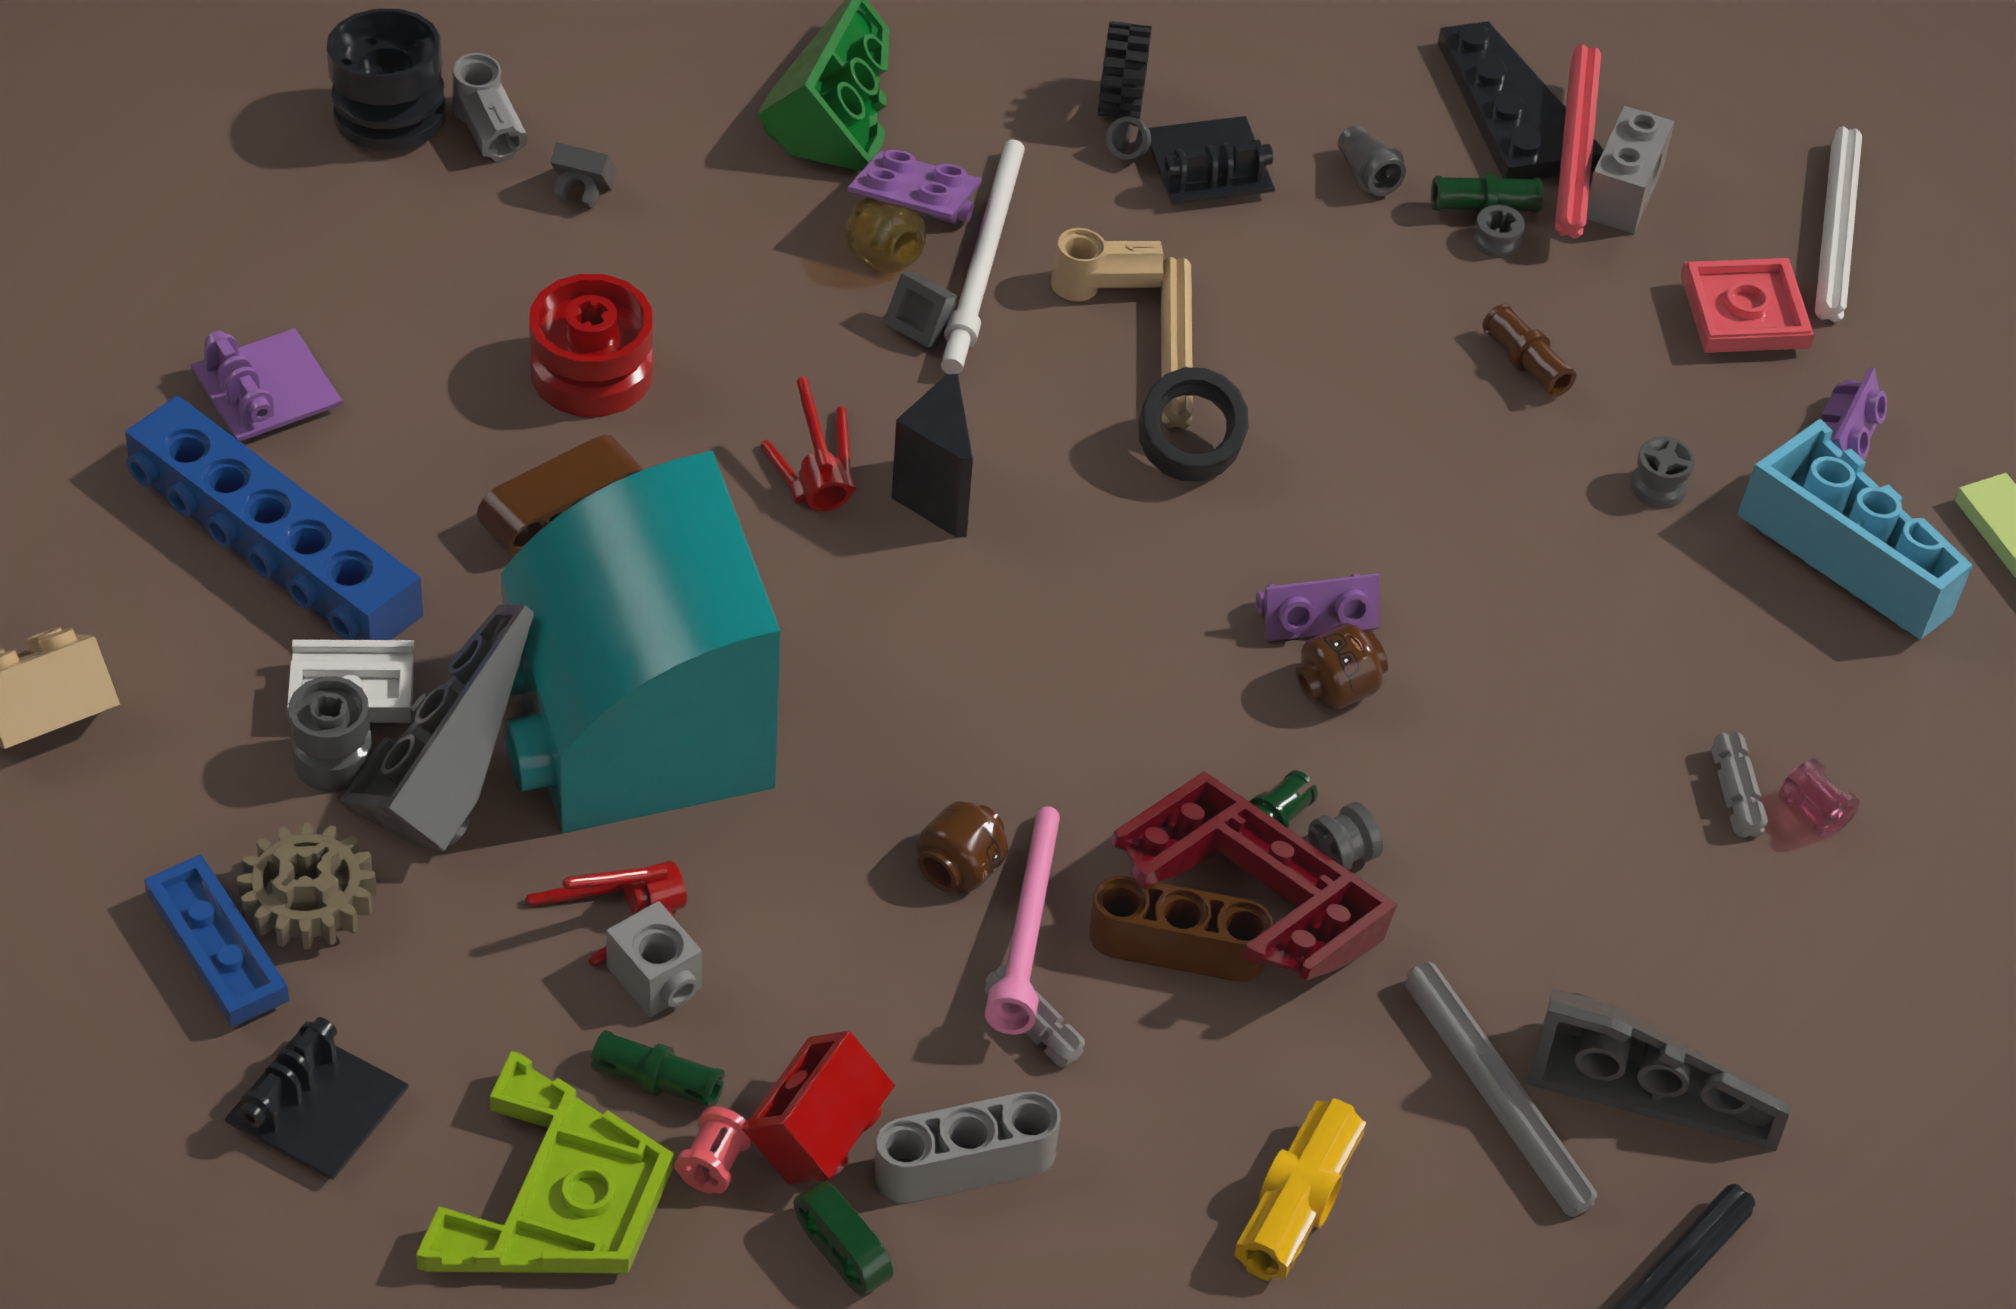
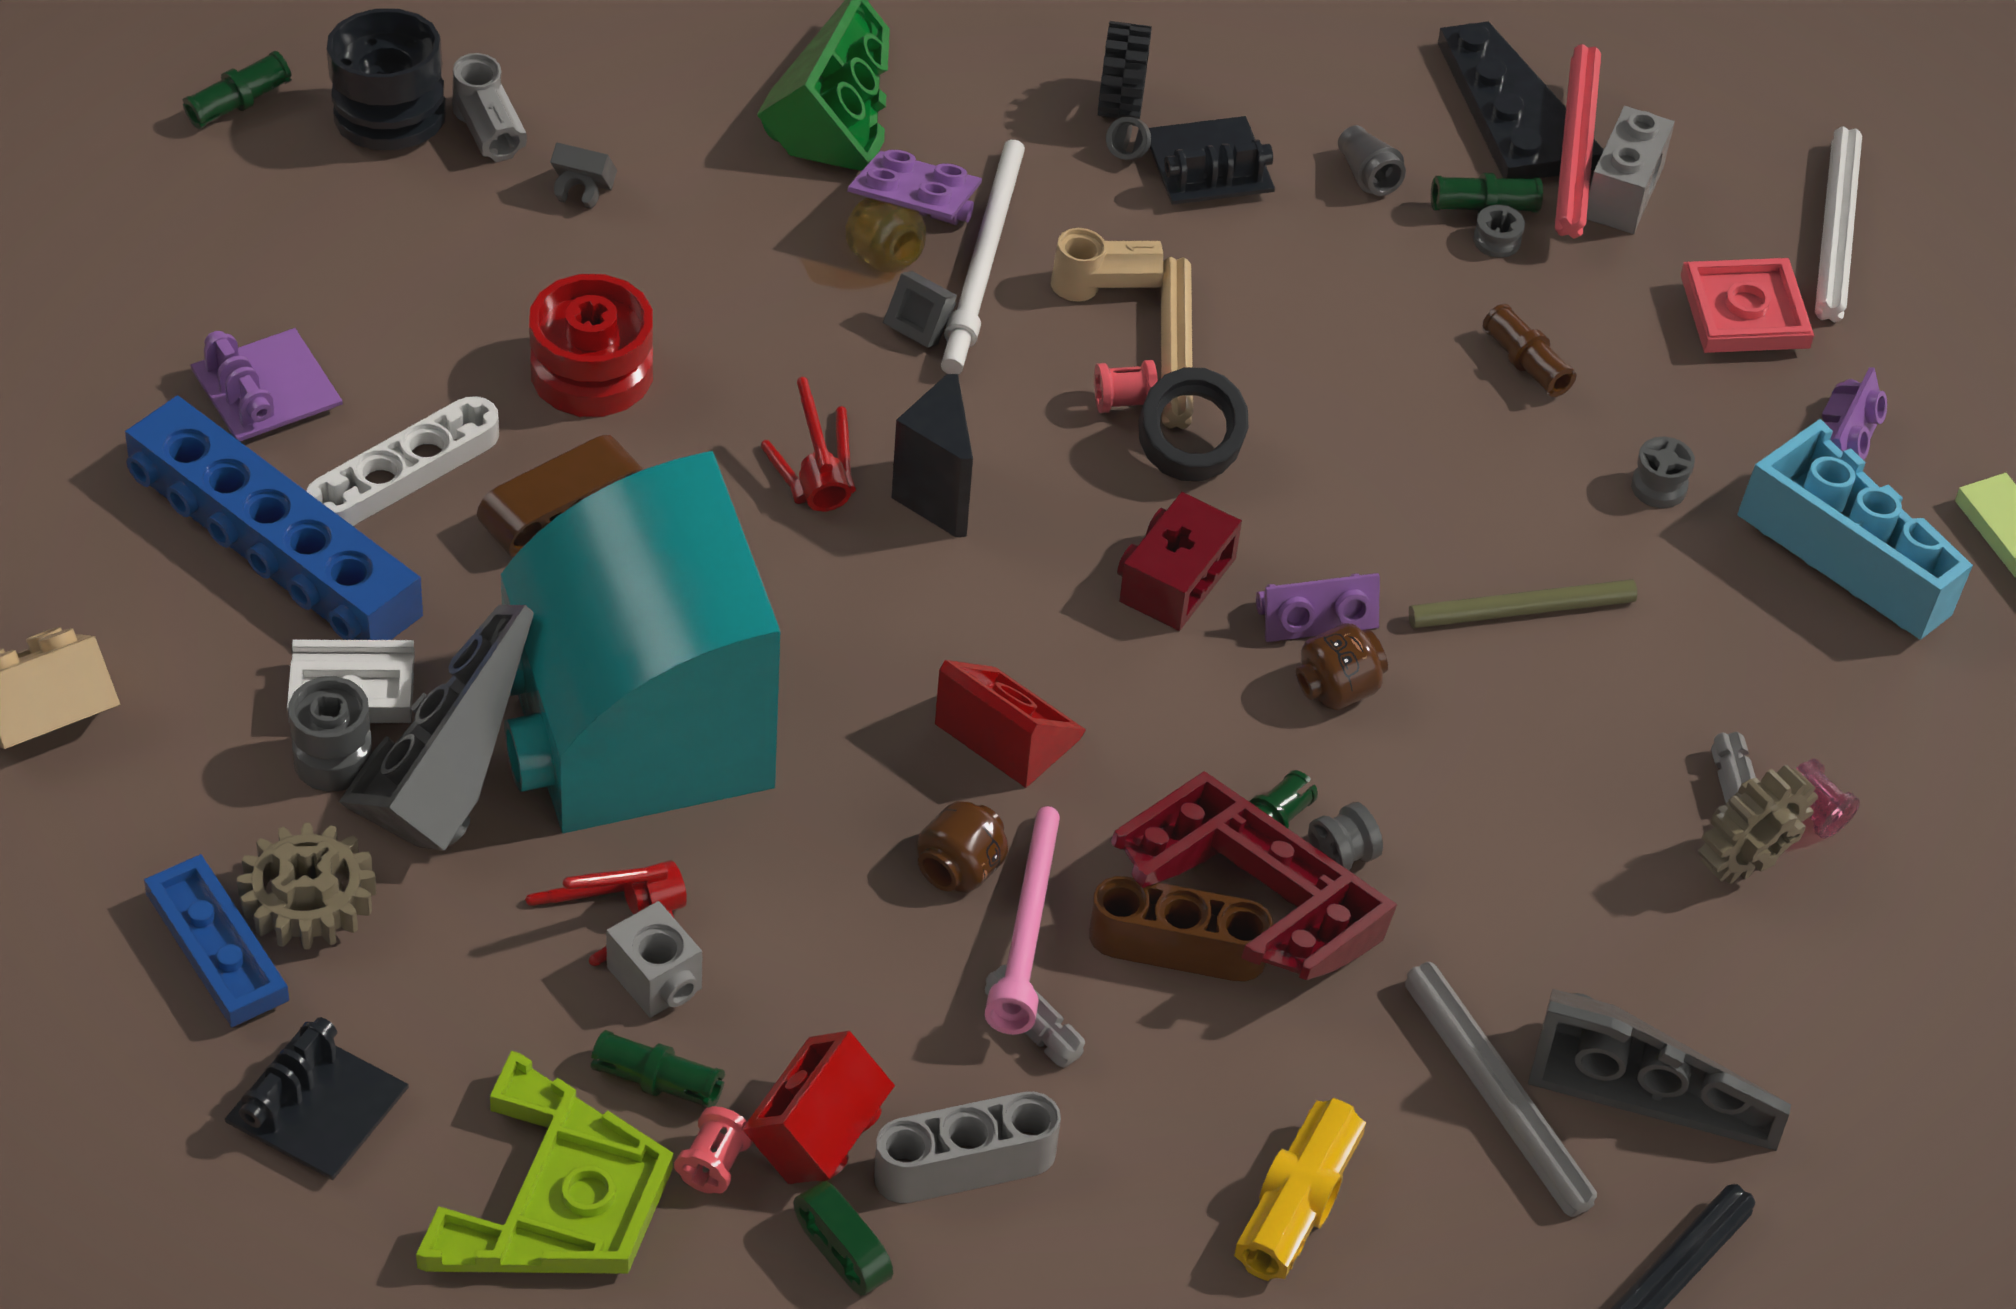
(237, 89): none -> dark green pin
(409, 469): none -> white beam
(1002, 720): none -> red slope
(1123, 385): none -> coral bush
(1178, 560): none -> dark red brick
(1522, 603): none -> olive bar
(1758, 824): none -> dark tan gear

